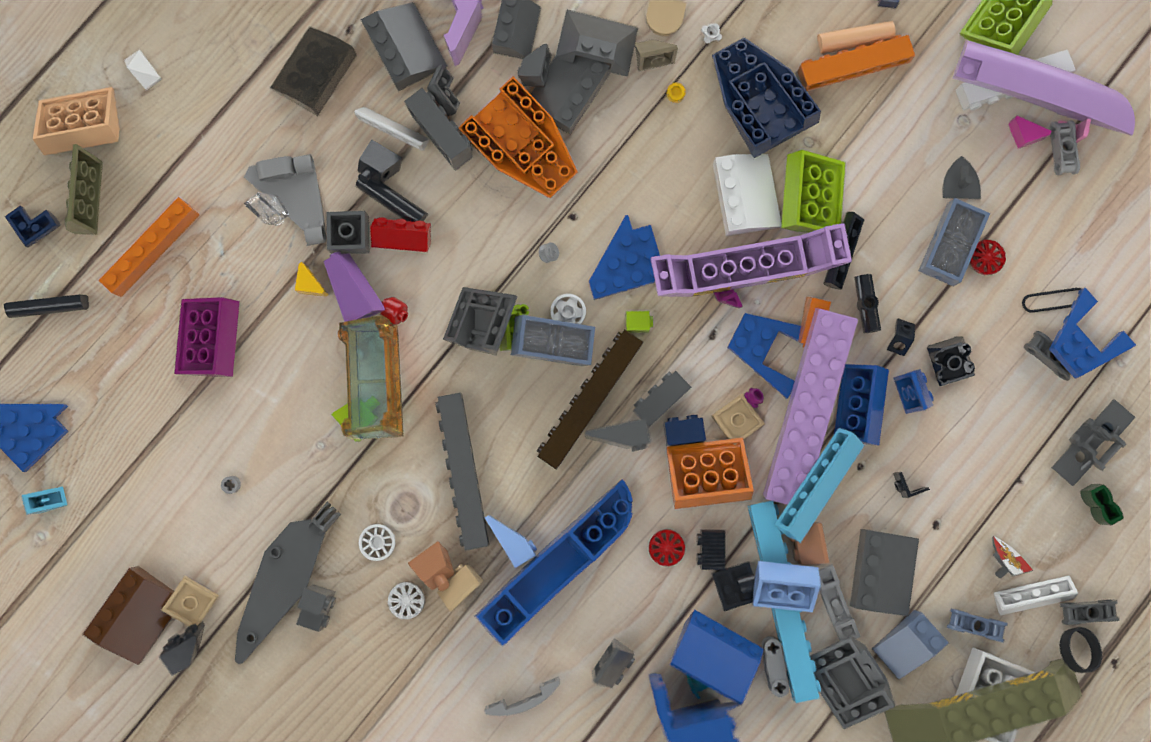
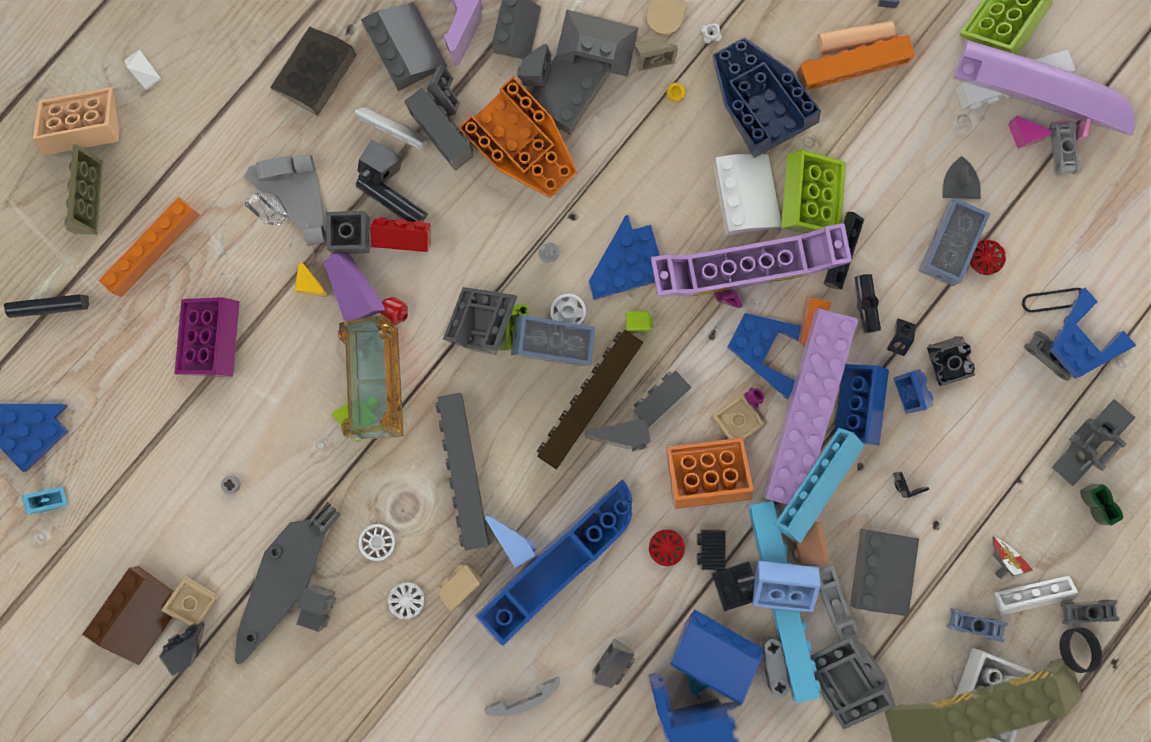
(30, 229): dark blue brick -> none
(433, 567): nougat torso -> none
(684, 431): dark blue brick -> none
(910, 644): sand blue slope -> none

